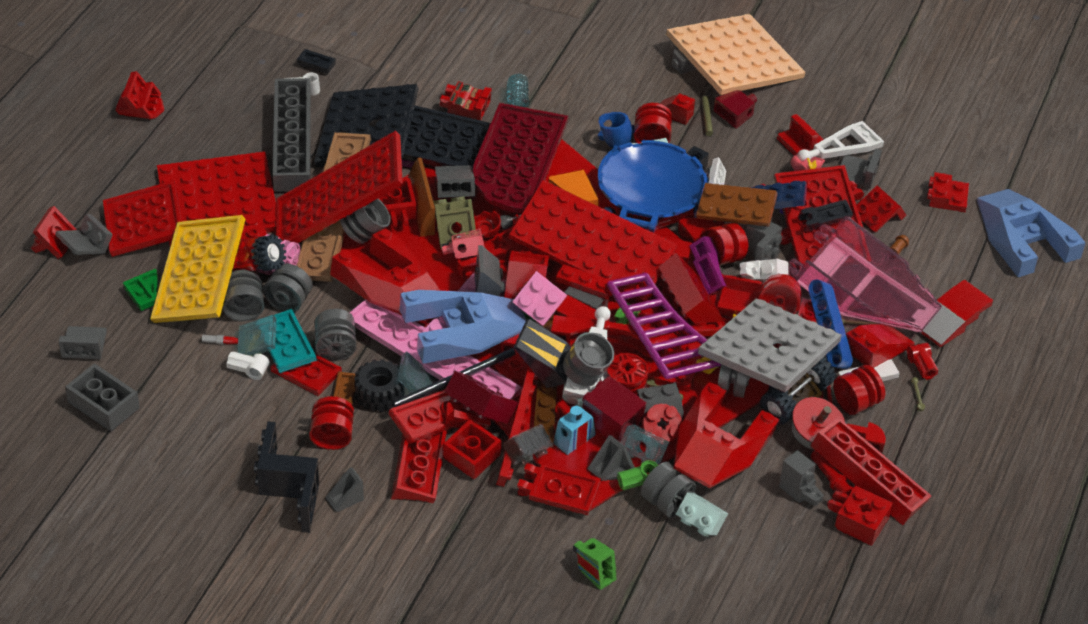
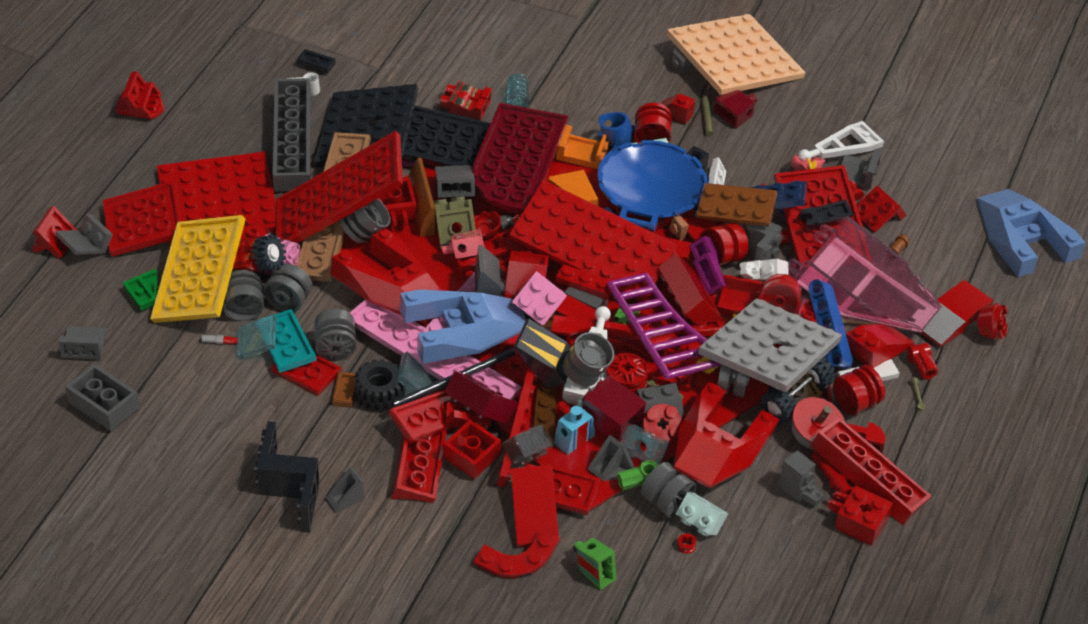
(252, 366): white piece -> none
(331, 423): red wheel -> none
(518, 565): none -> red plate
(534, 503): none -> red tile
(581, 150): none -> orange panel
(679, 227): none -> nougat plate
(687, 538): none -> red bush
(799, 136): red bracket -> none
(947, 193): red plate -> none
(992, 321): none -> red cone

